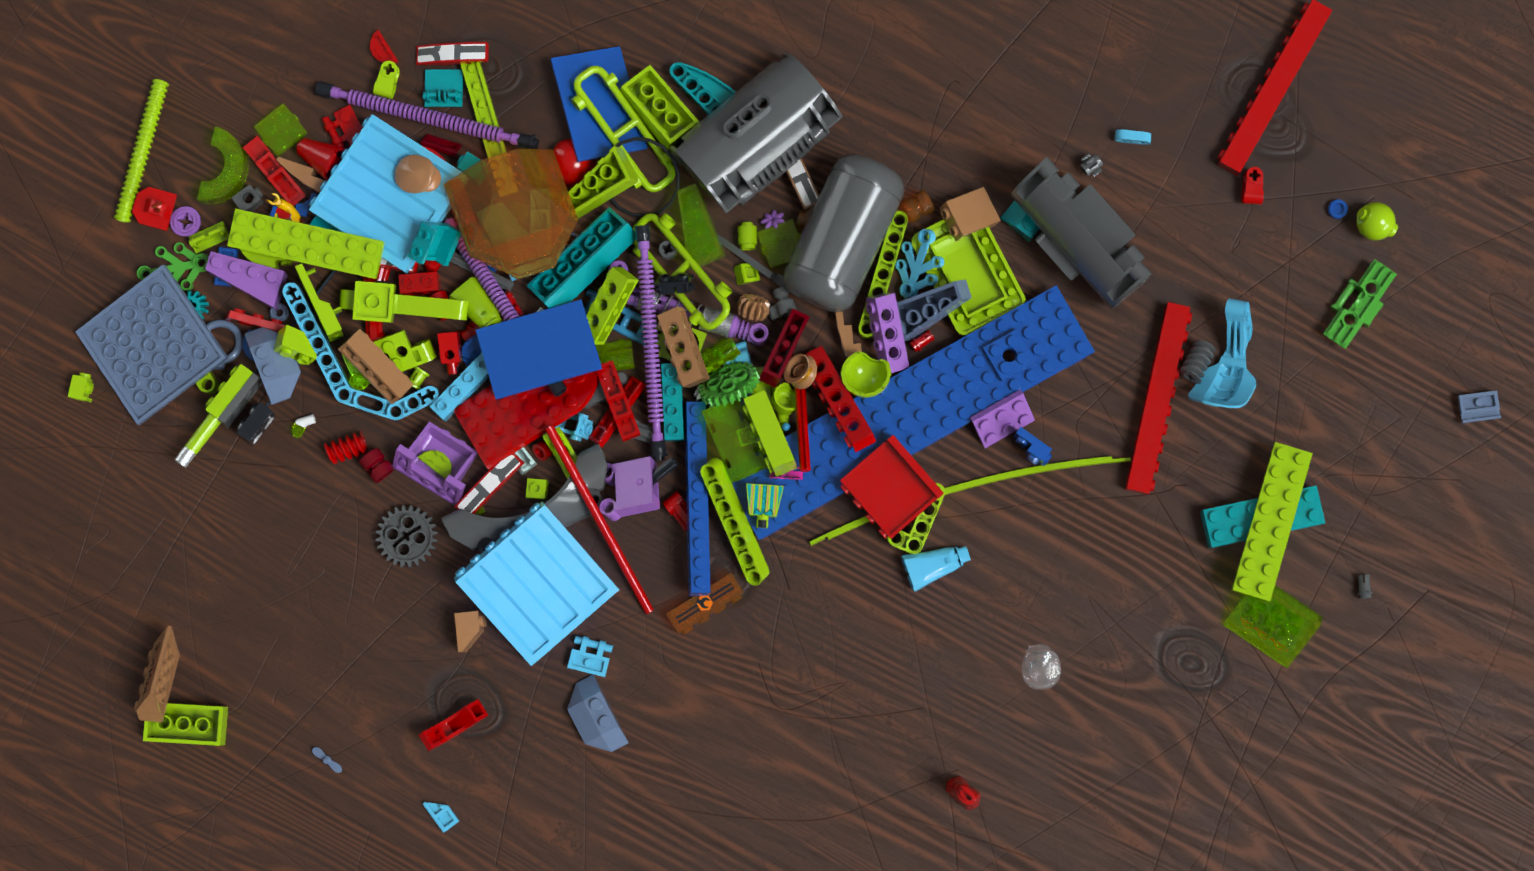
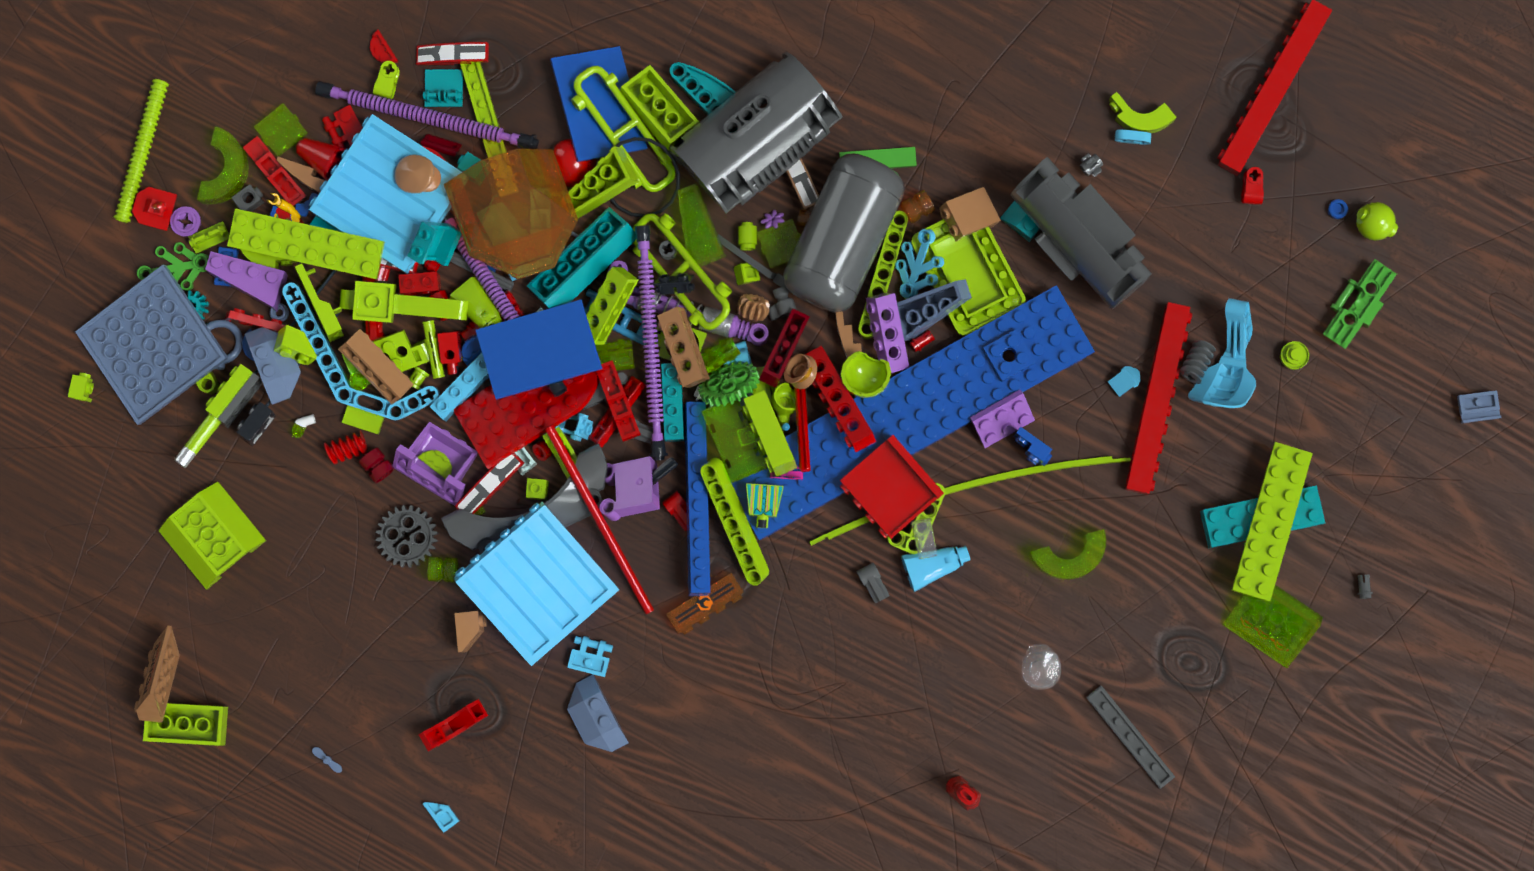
(211, 534): none -> lime slope
(363, 420): none -> lime tile
(433, 349): none -> lime pin
(442, 569): none -> clear neon green wheel
(871, 579): none -> dark grey piece
(890, 157): none -> bright green tile
(924, 538): none -> clear tile
(1074, 568): none -> clear neon green brick
(1125, 380): none -> medium azure tile
(1130, 737): none -> dark grey tile
(1148, 122): none -> lime arch
(1294, 355): none -> lime plate

